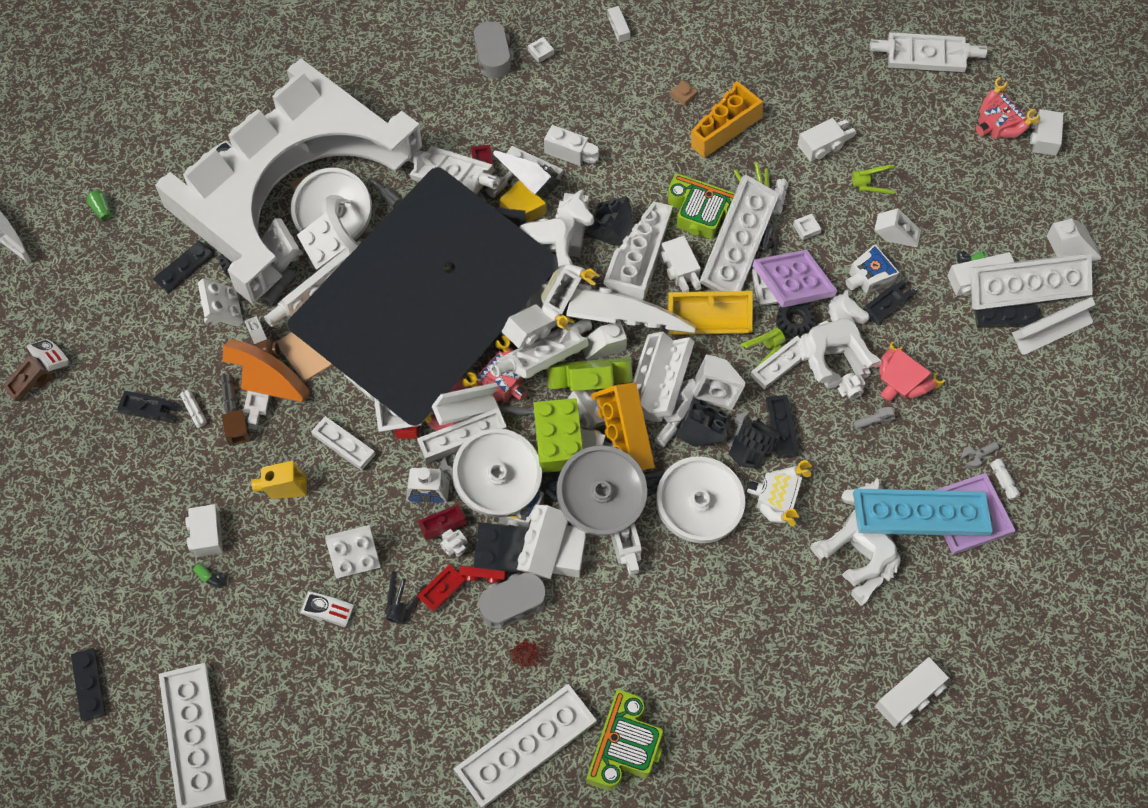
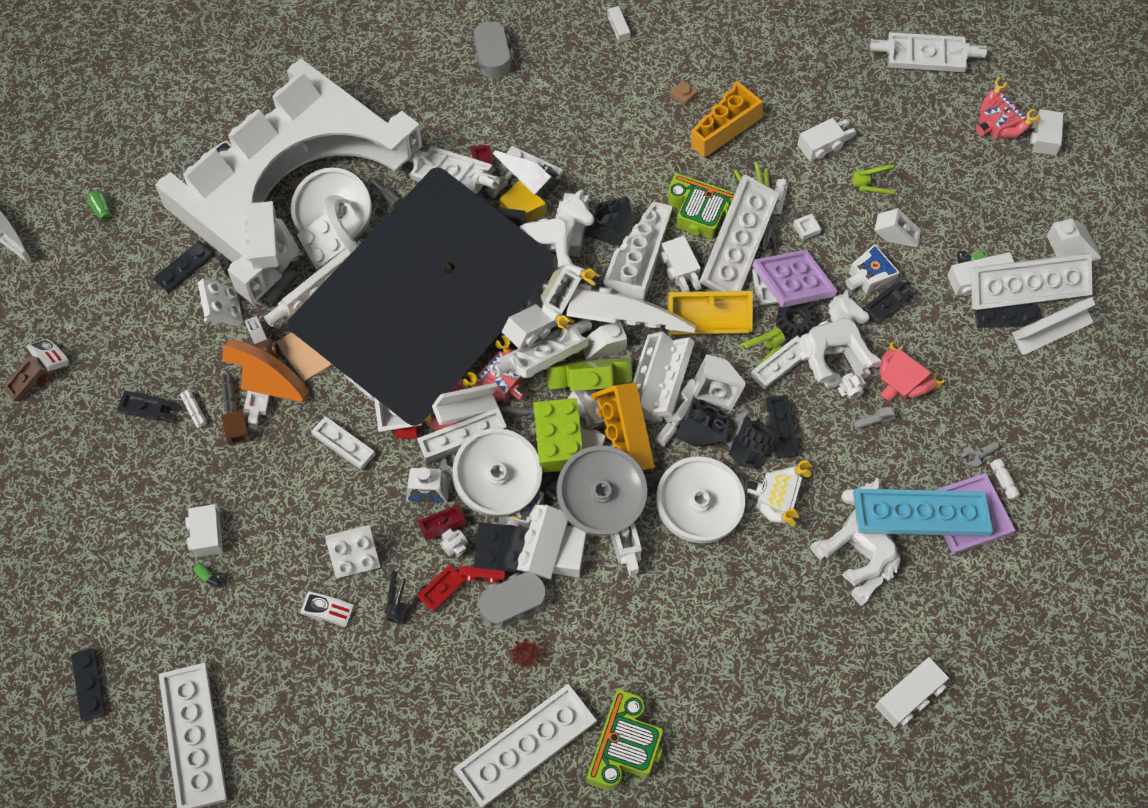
(261, 235): none -> white brick
(281, 481): yellow torso -> none
(541, 49): white plate -> none
(570, 146): white hinge -> none

